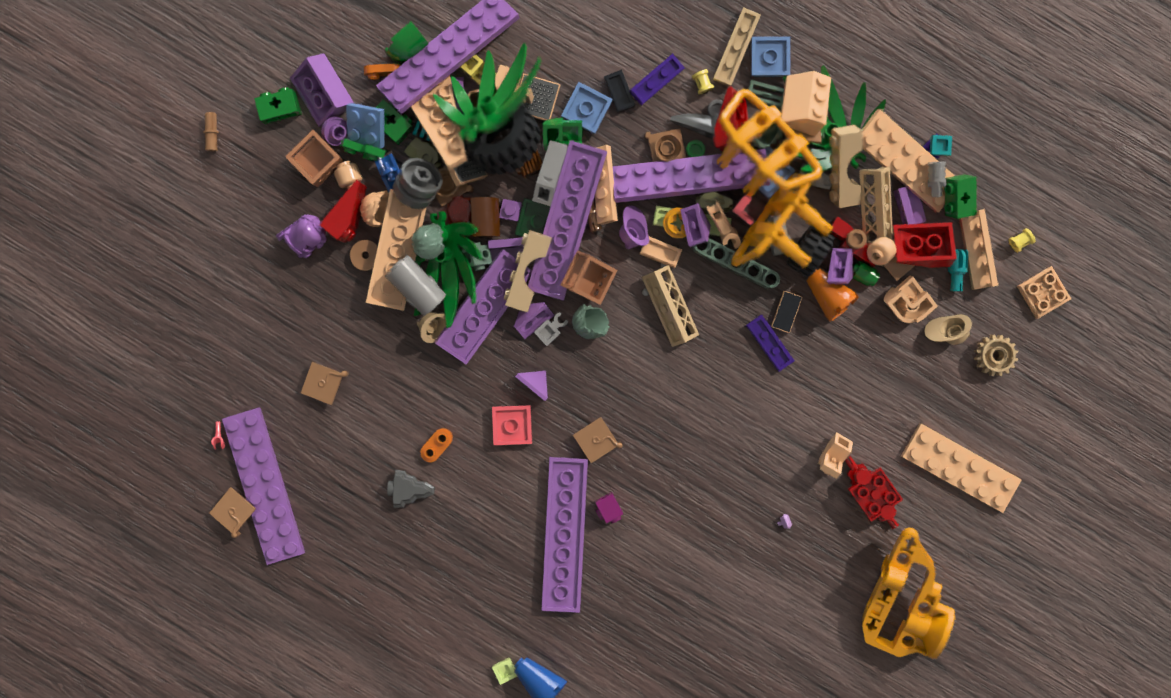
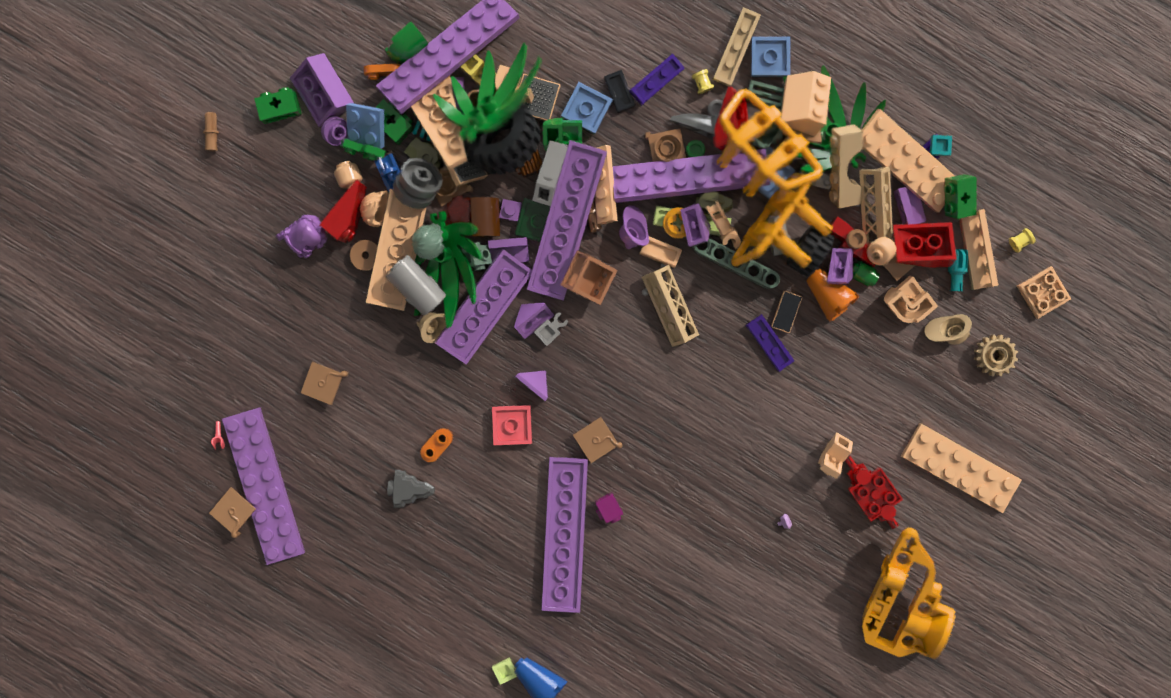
(315, 160): nougat piece -> none
(520, 294): tan arch -> none
(590, 322): sand green hair -> none
(739, 209): coral panel -> none
(936, 177): light grey hinge -> none

